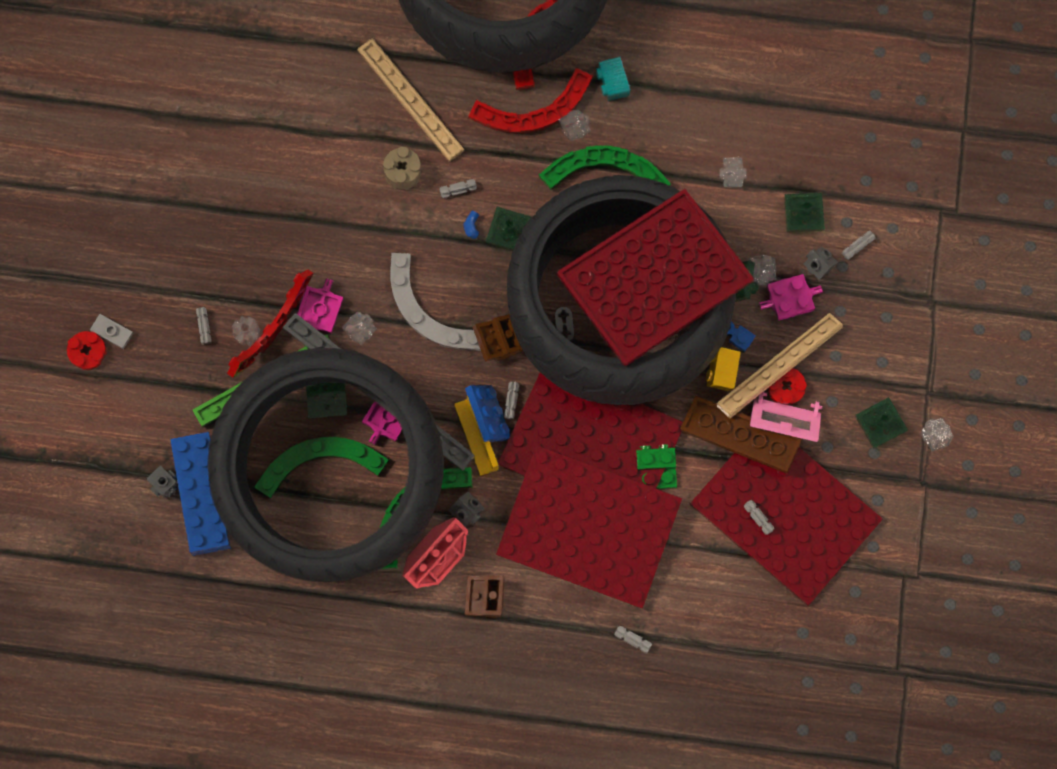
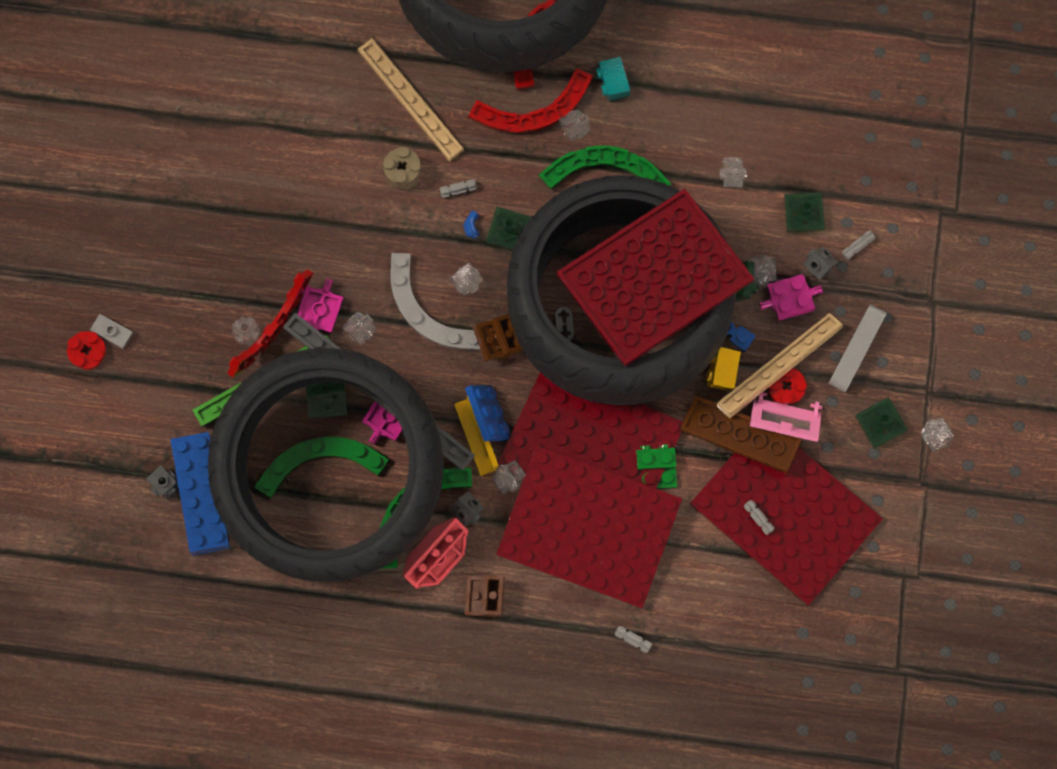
(203, 325): light grey axle -> none
(467, 279): none -> clear brick
(509, 477): none -> clear brick
(511, 400): light grey axle -> none
(857, 348): none -> light grey beam

